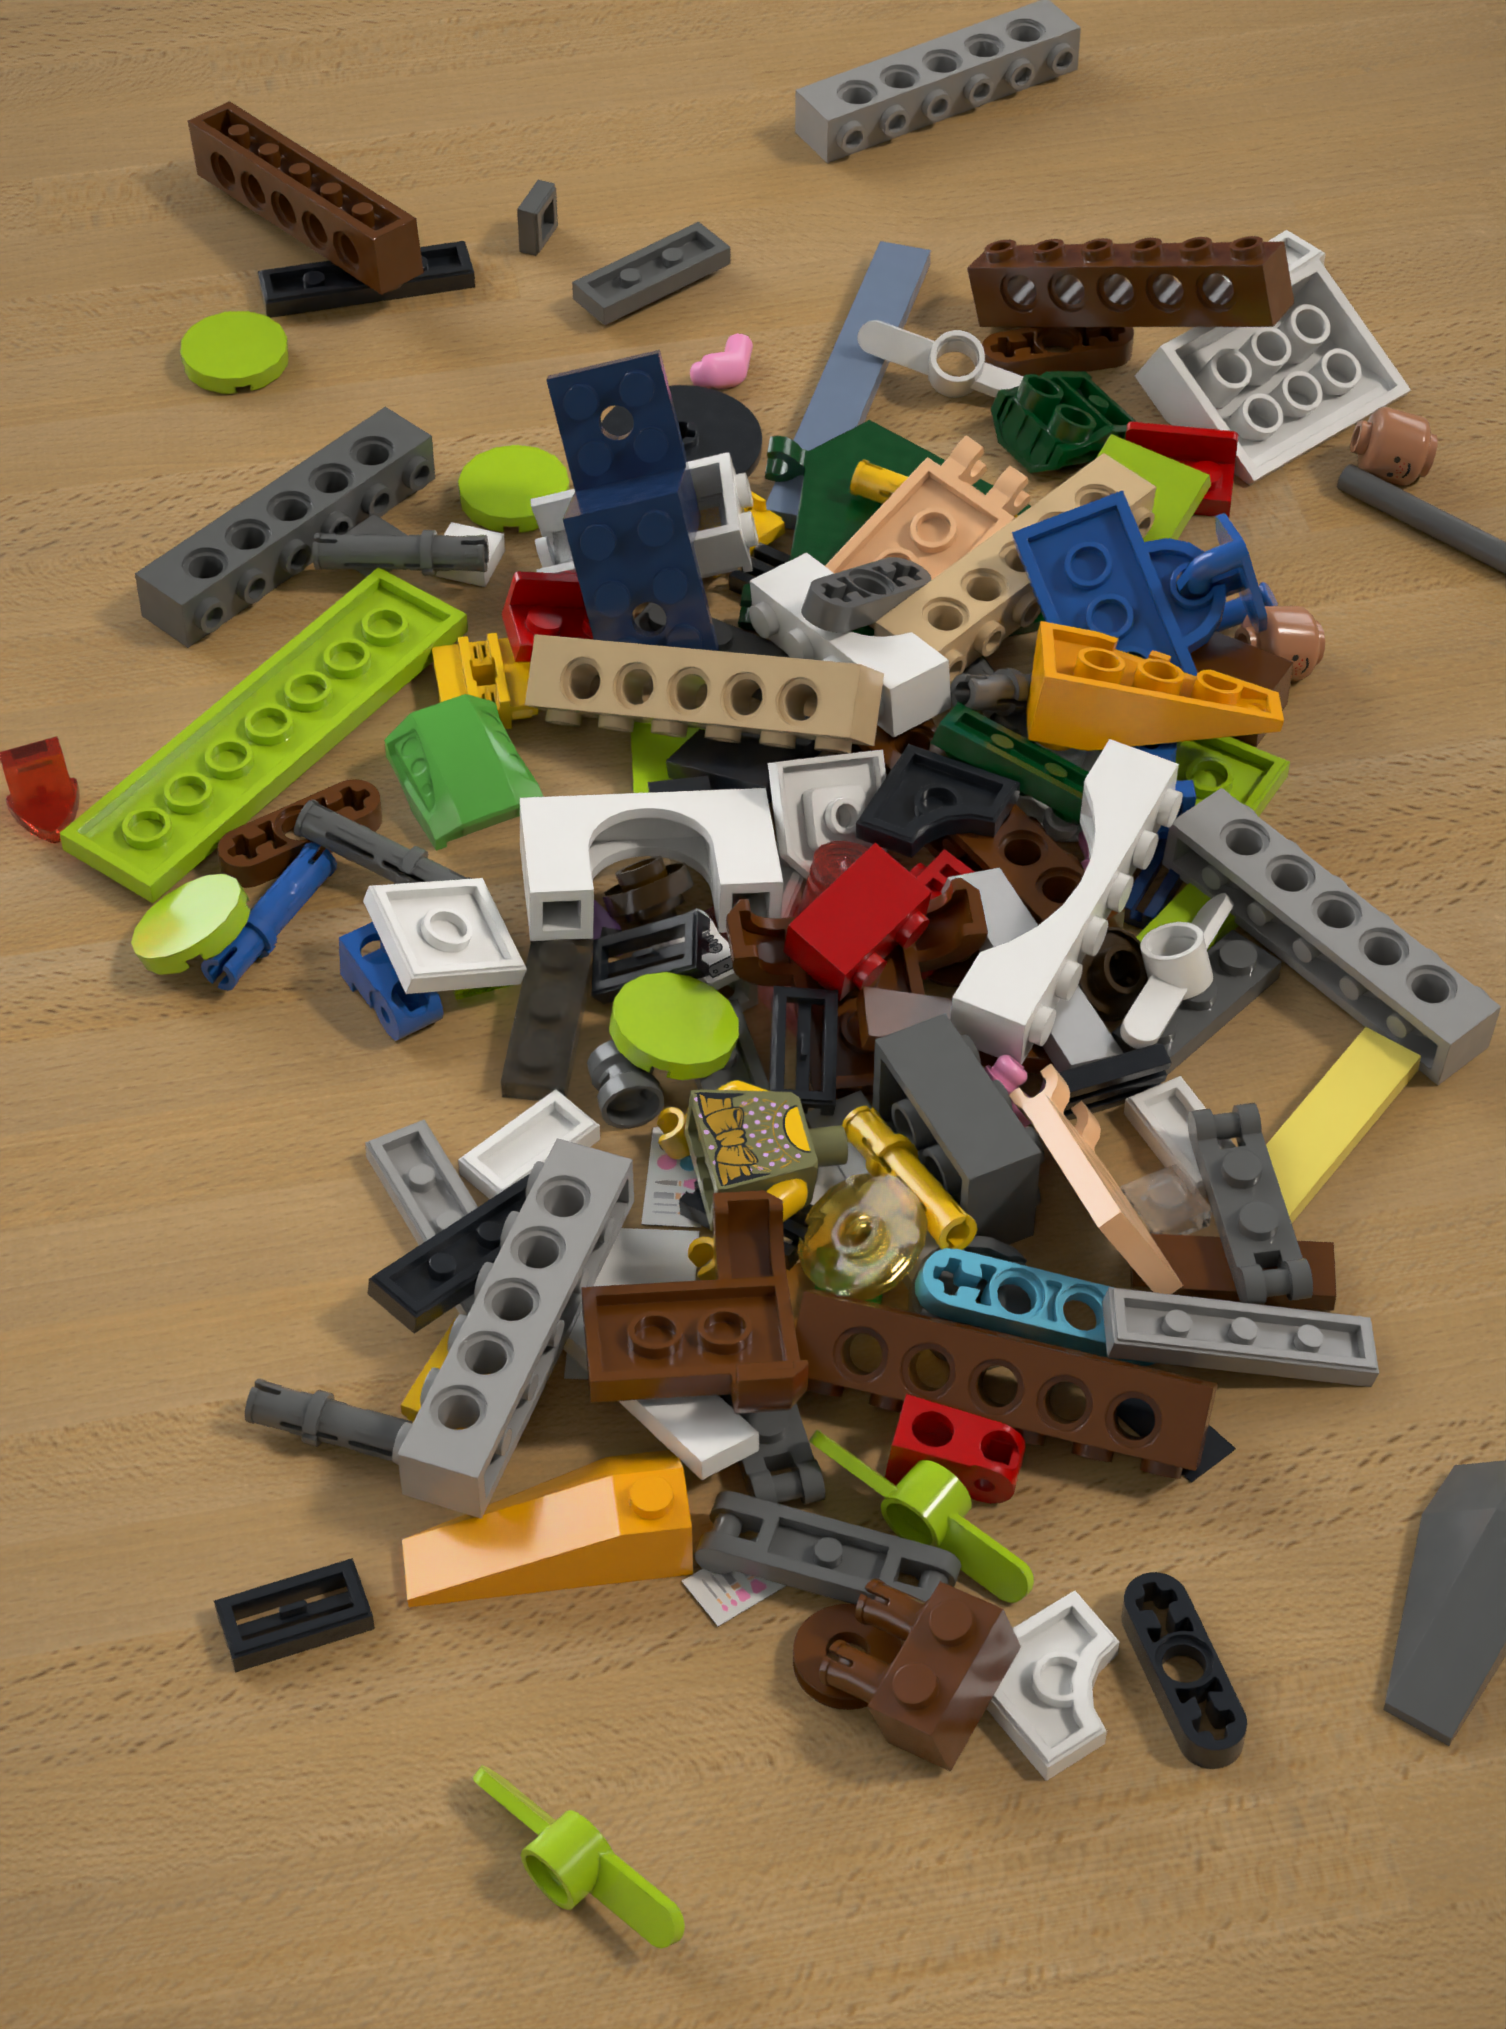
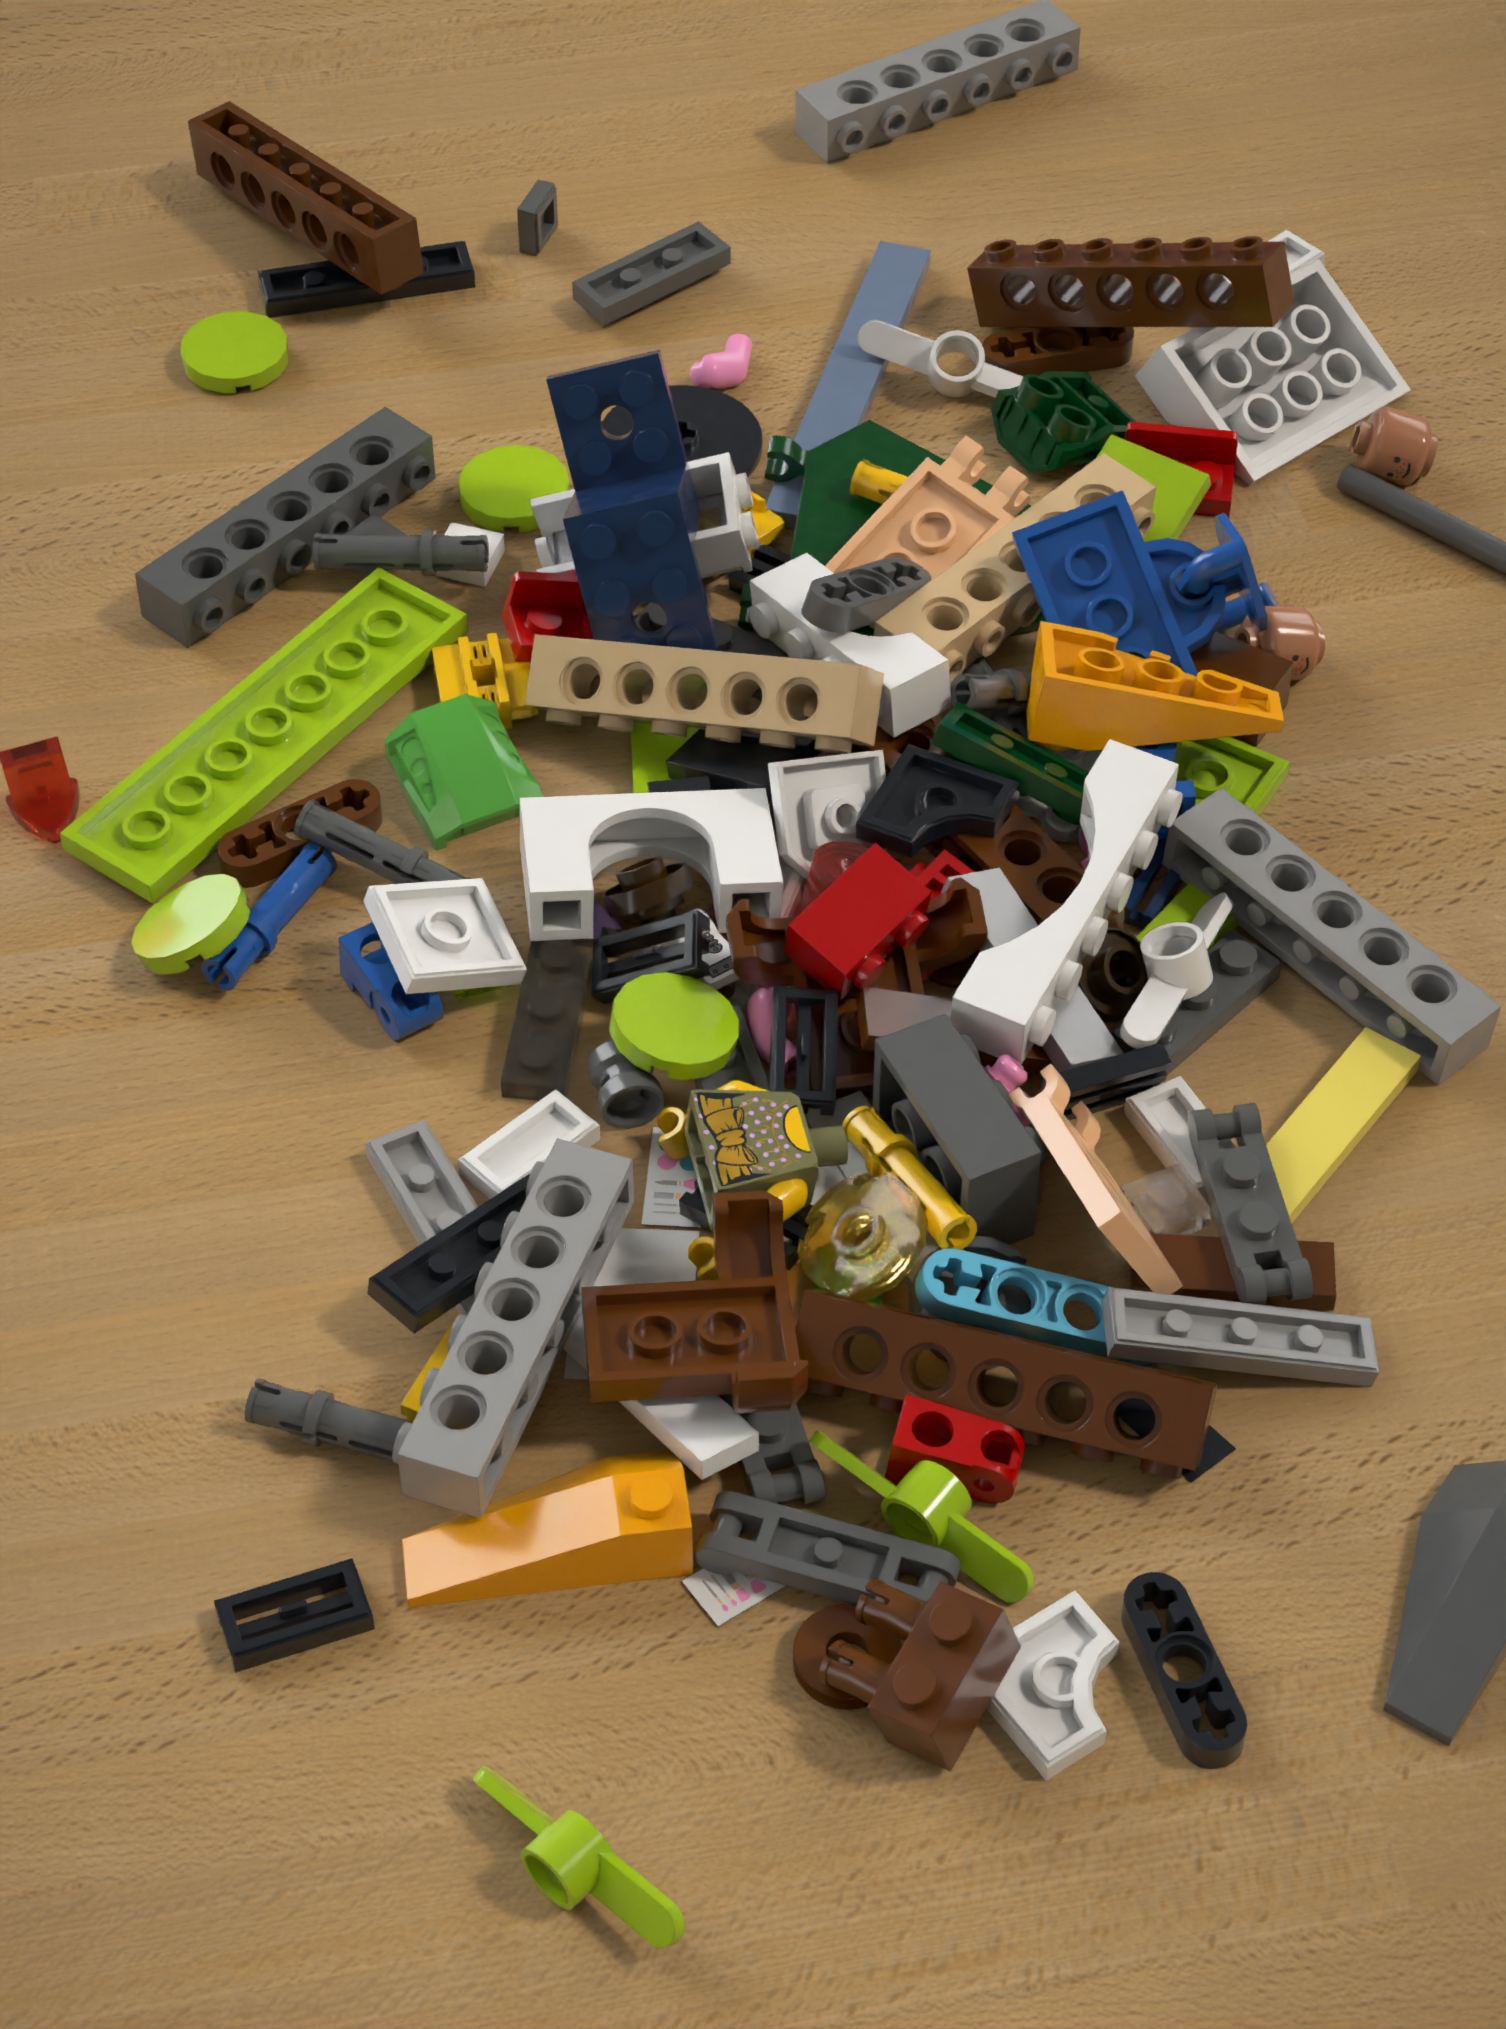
(759, 1024): none -> bright pink arm

